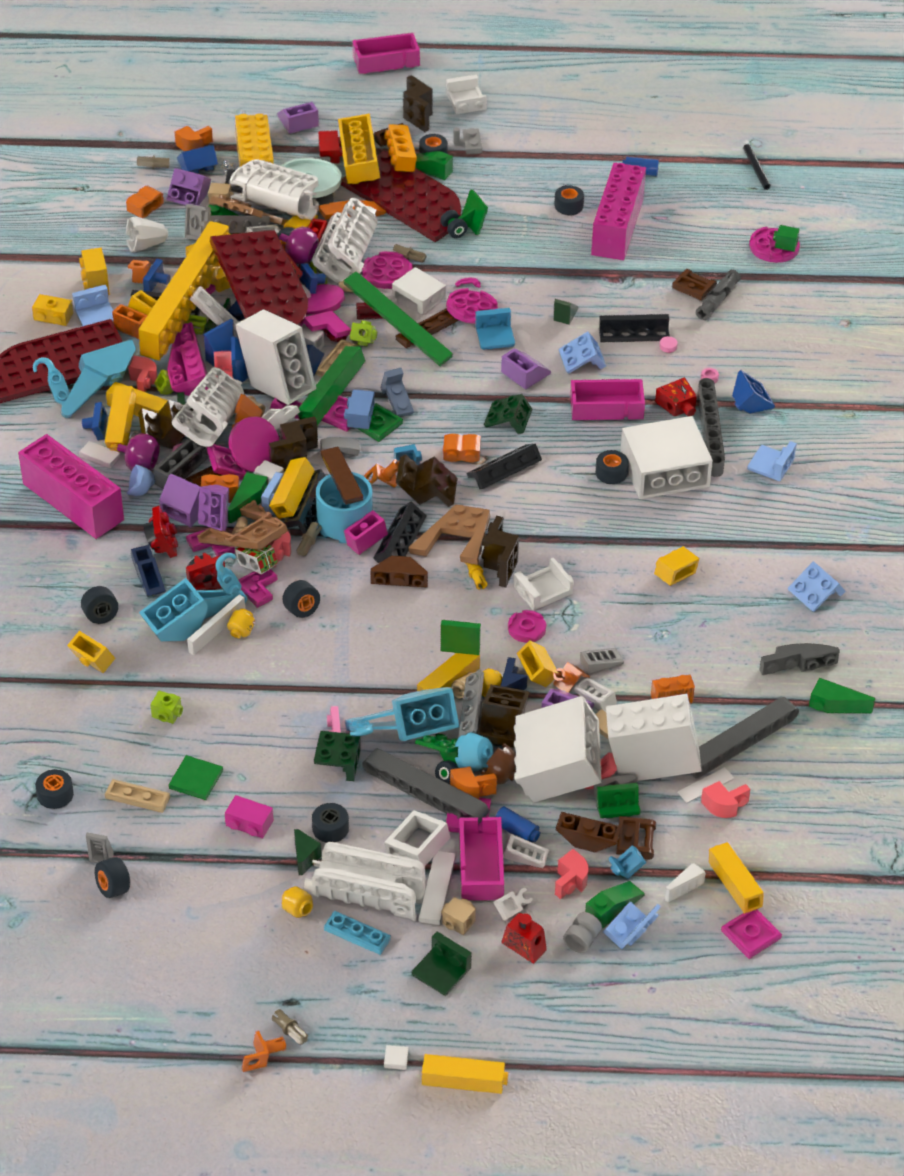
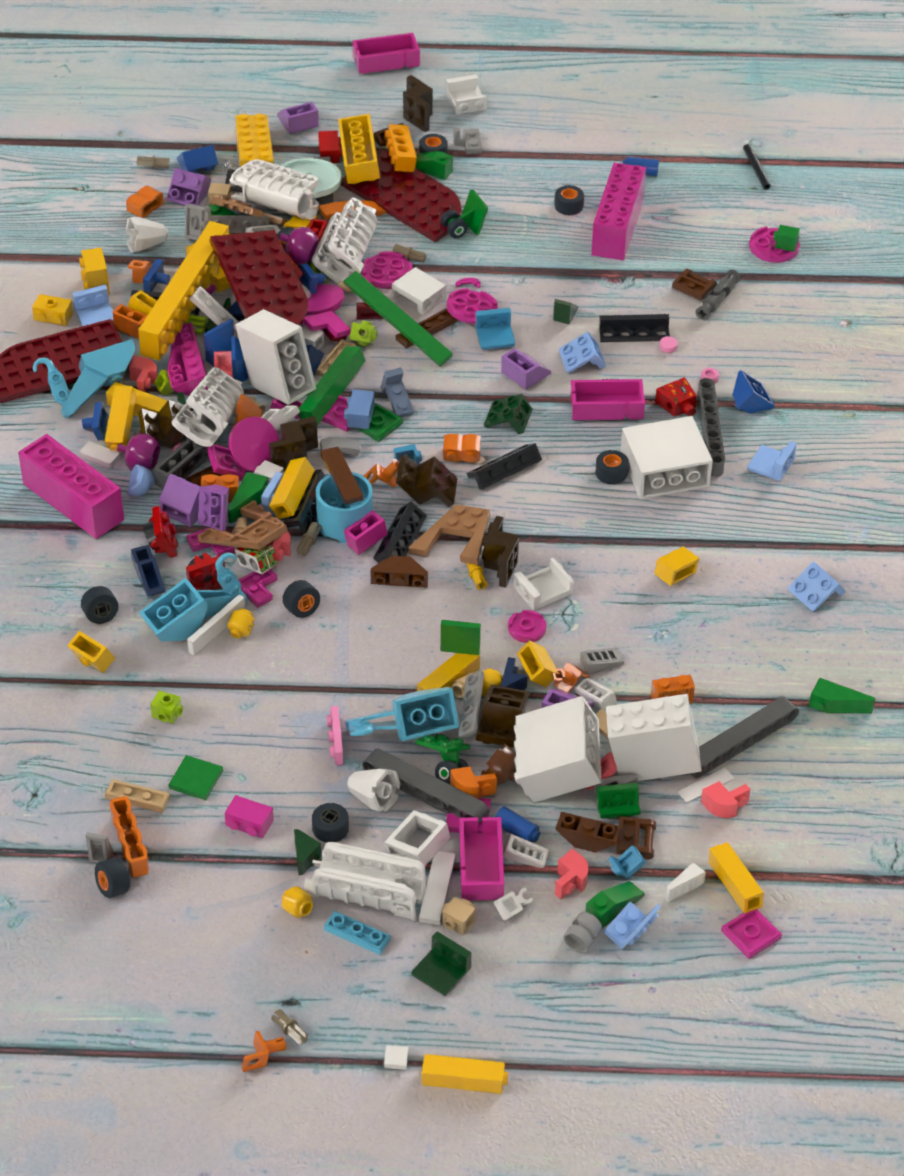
(54, 789): black wheel -> none
(129, 836): none -> orange brick
(188, 139): orange brick -> none
(339, 751): dark green bracket -> none
(375, 788): none -> white cone
(473, 751): medium azure cone -> none
(525, 937): red torso -> none
(802, 655): dark grey slope -> none

